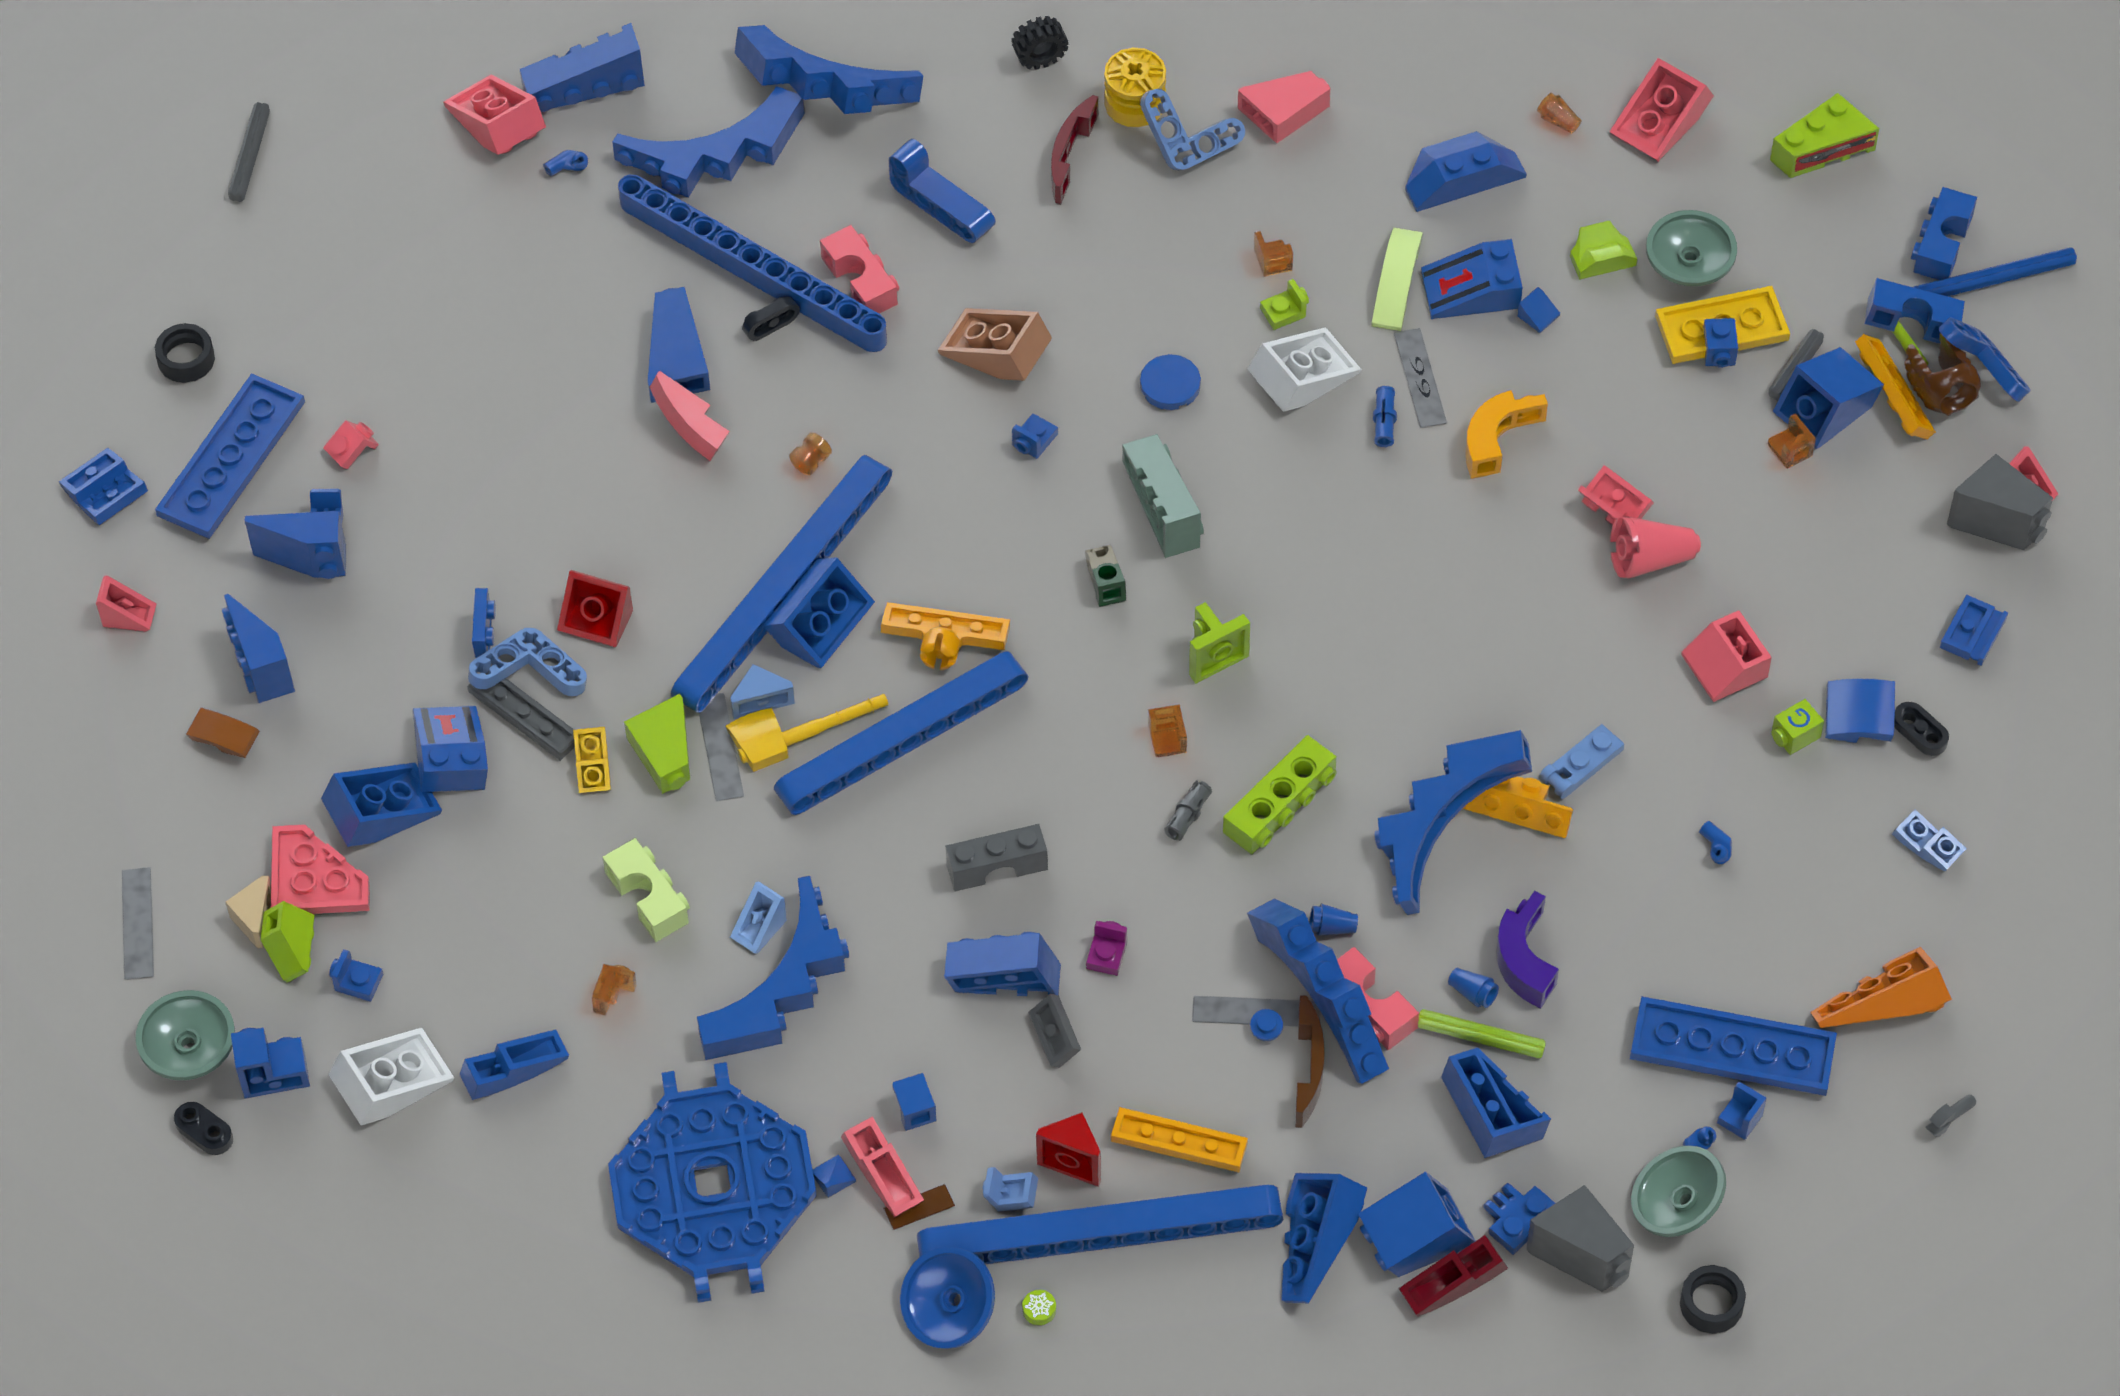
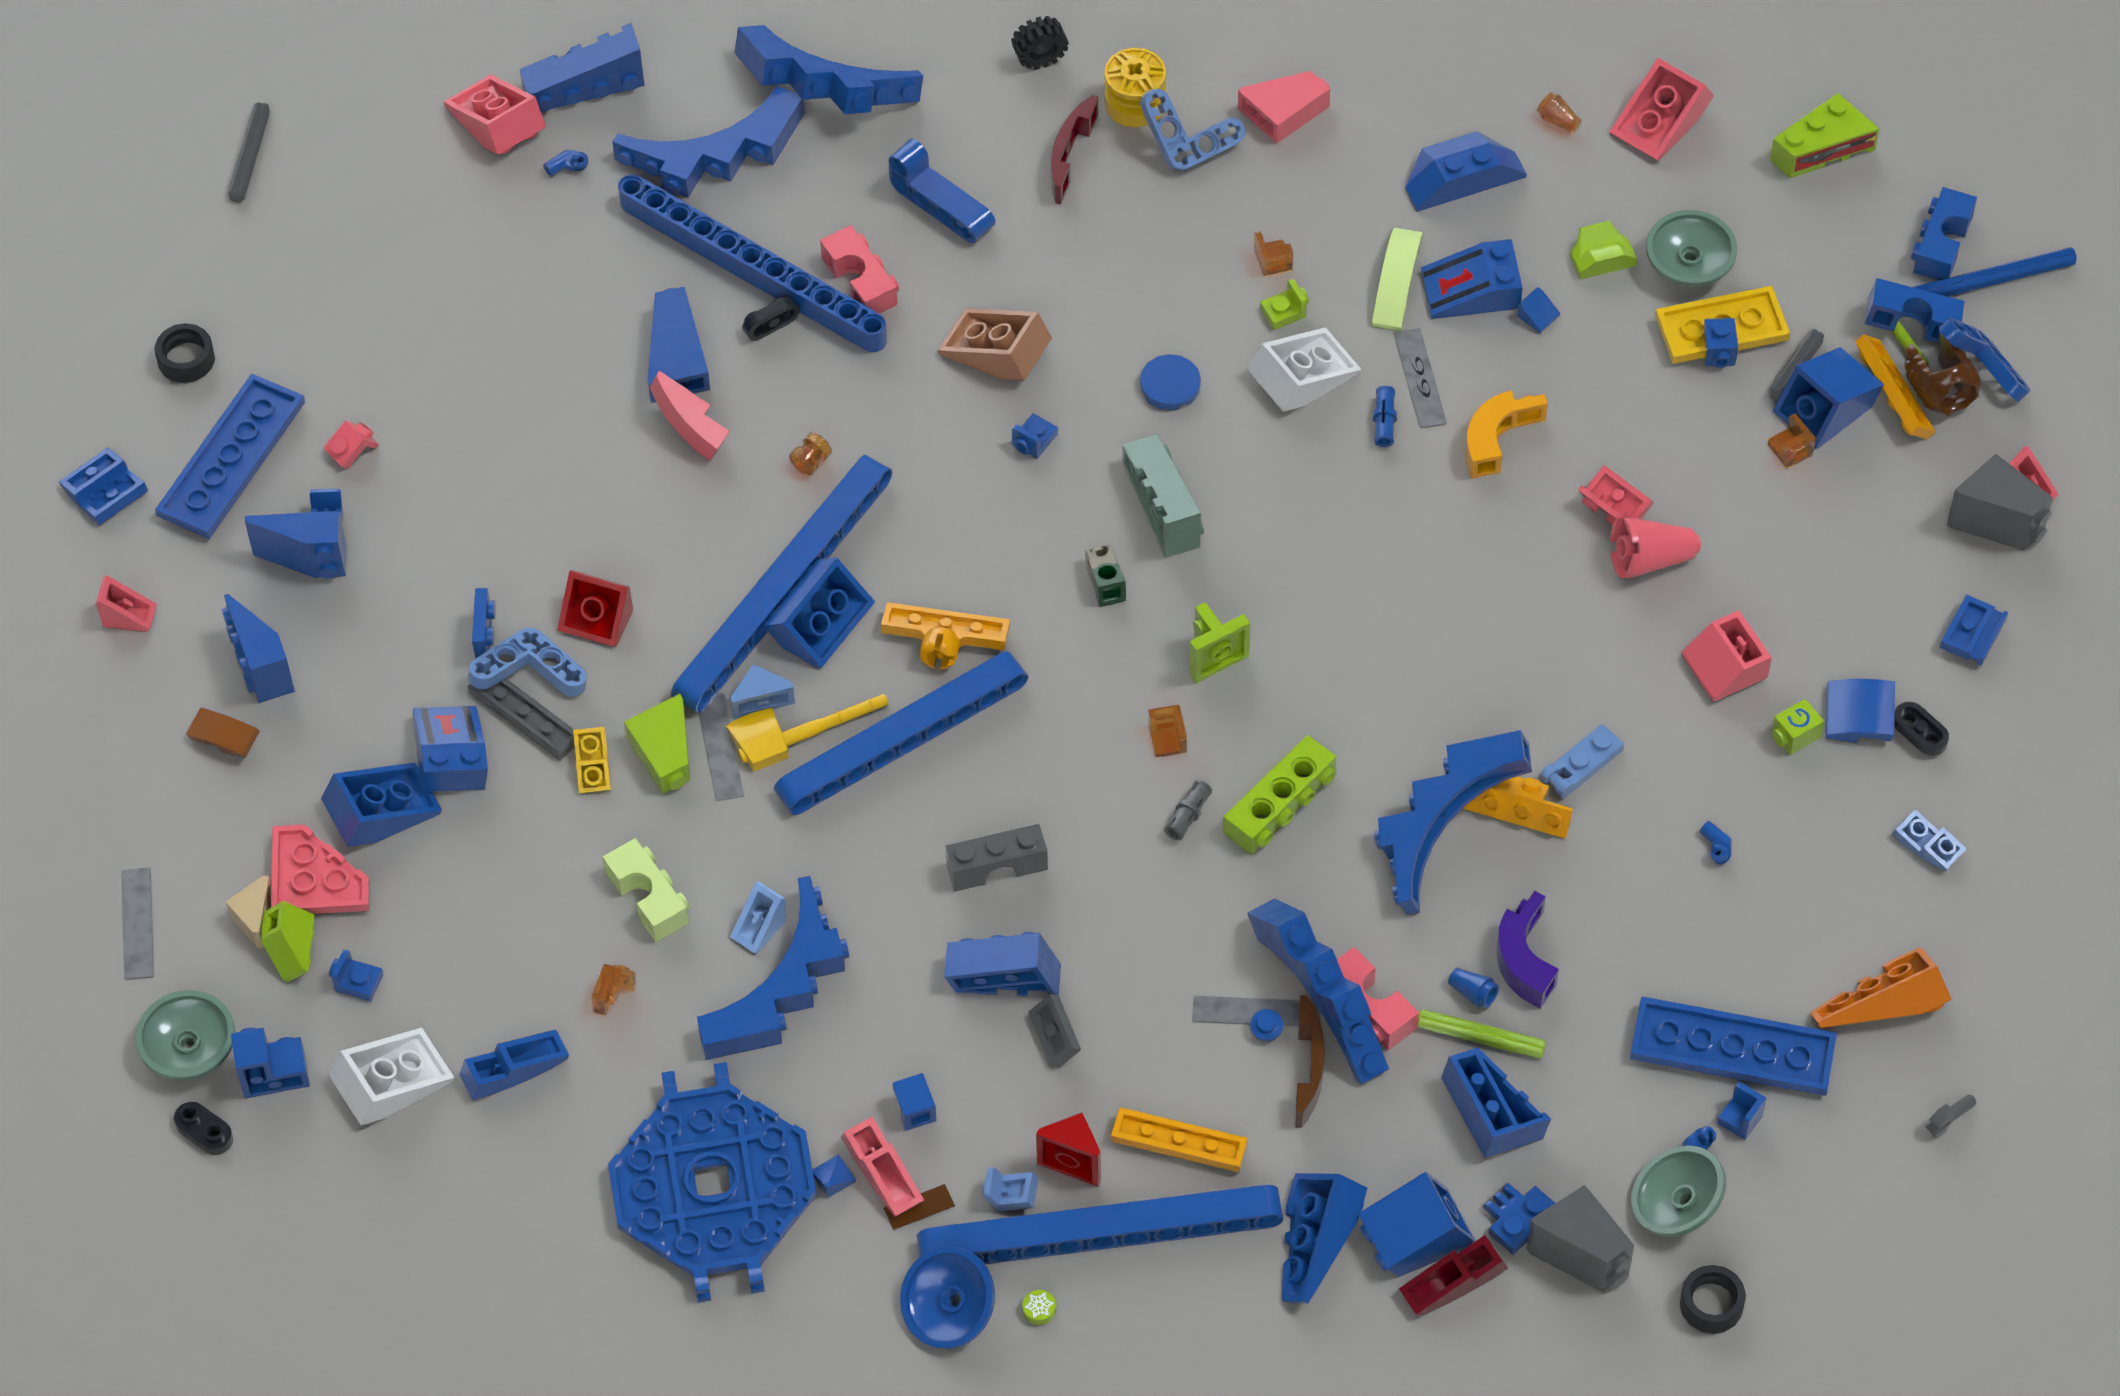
(1107, 947): magenta bracket -> none
(1331, 920): blue cone -> none

